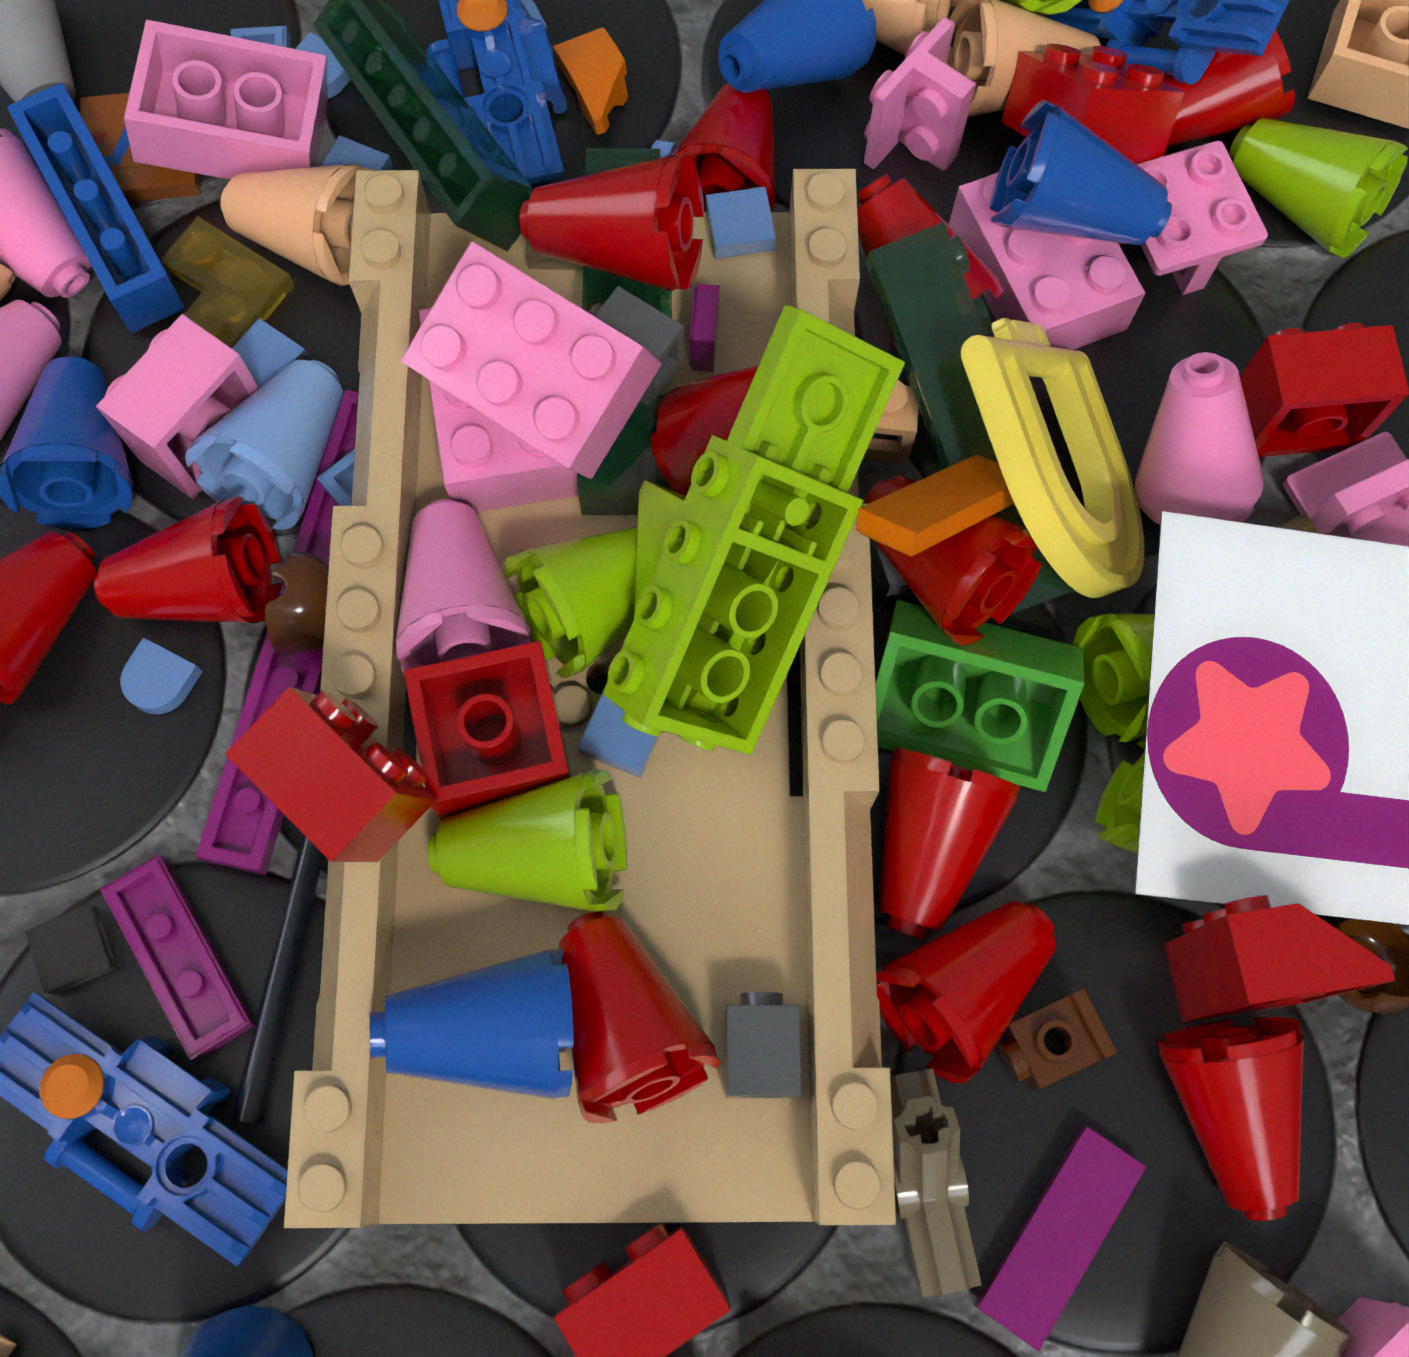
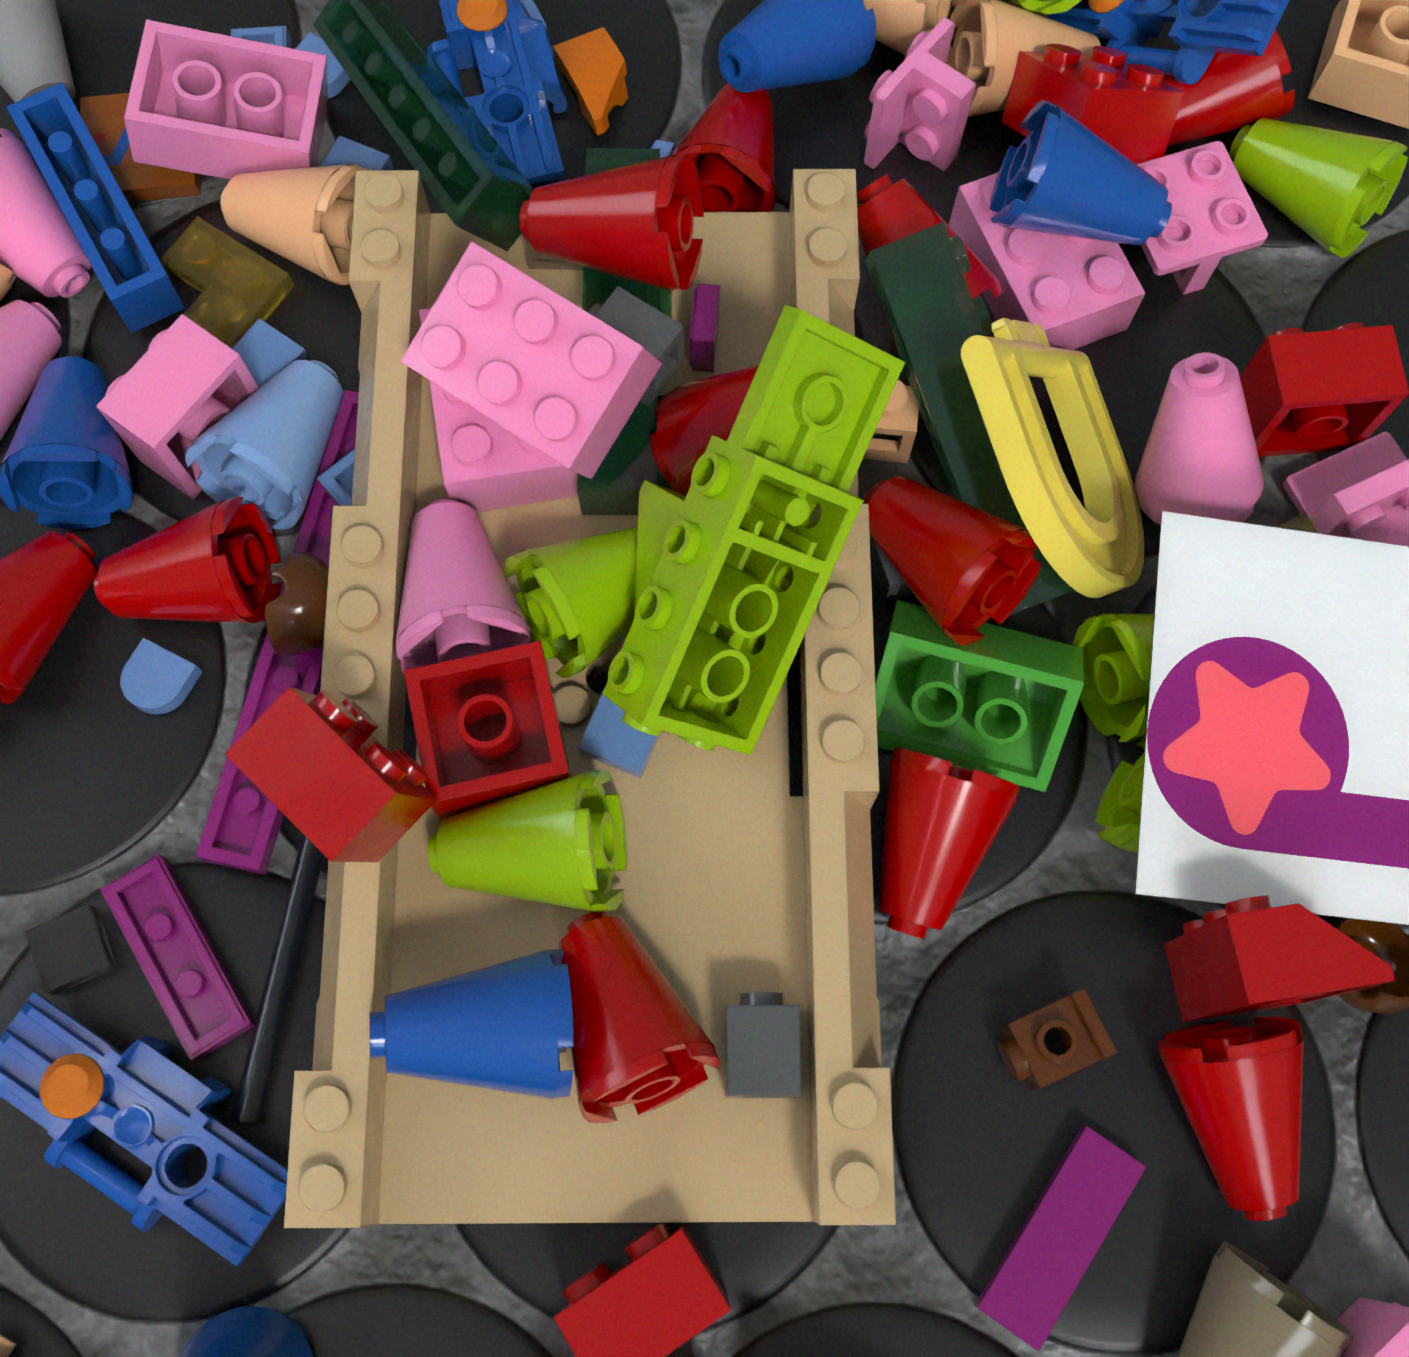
(740, 222): medium blue tile -> none
(931, 1186): dark tan piece -> none
(936, 506): orange tile -> none
(965, 987): red cone -> none

